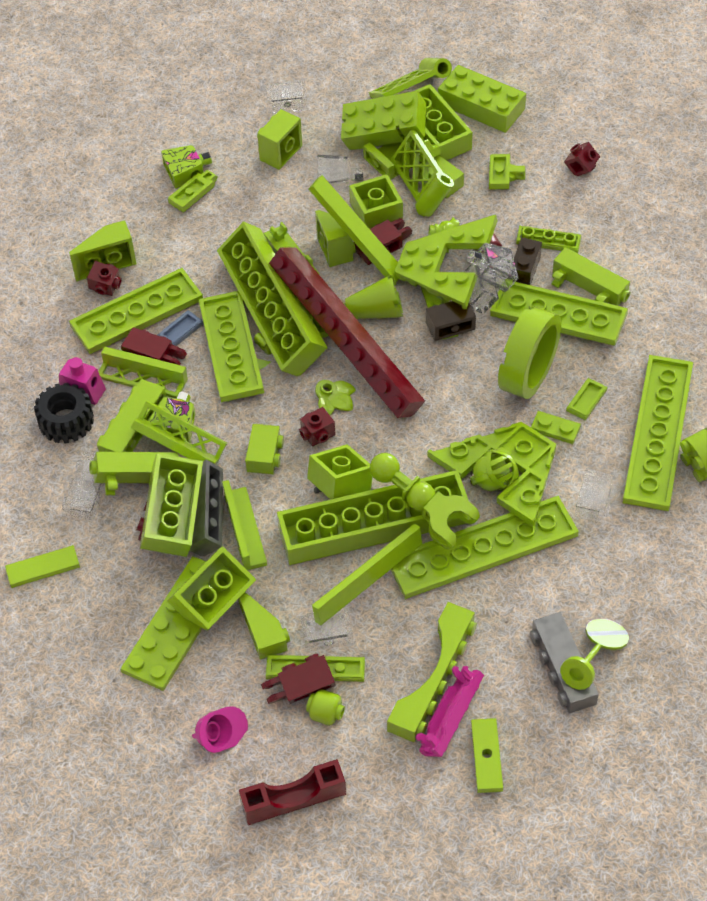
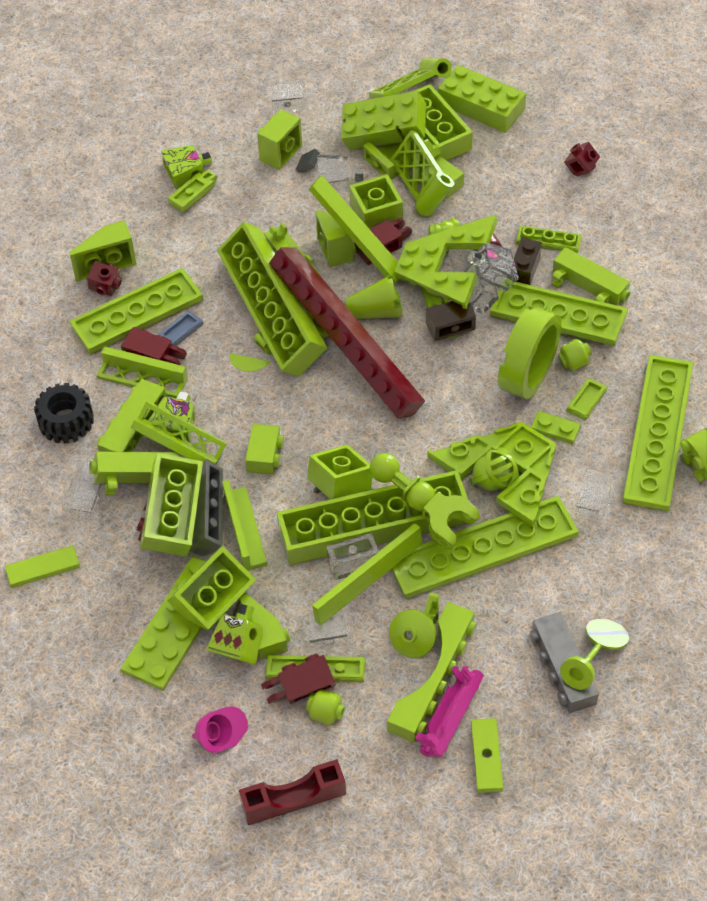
(84, 376): dark pink torso -> none
(231, 346): lime plate -> none
(237, 636): none -> lime torso
(307, 161): none -> dark grey tile
(317, 426): dark red brick -> none
(337, 397): lime plate -> none
(350, 555): none -> clear brick
(422, 629): none -> lime dish
(432, 607): none -> lime tile
(503, 172): lime hinge -> none
(575, 355): none -> lime head

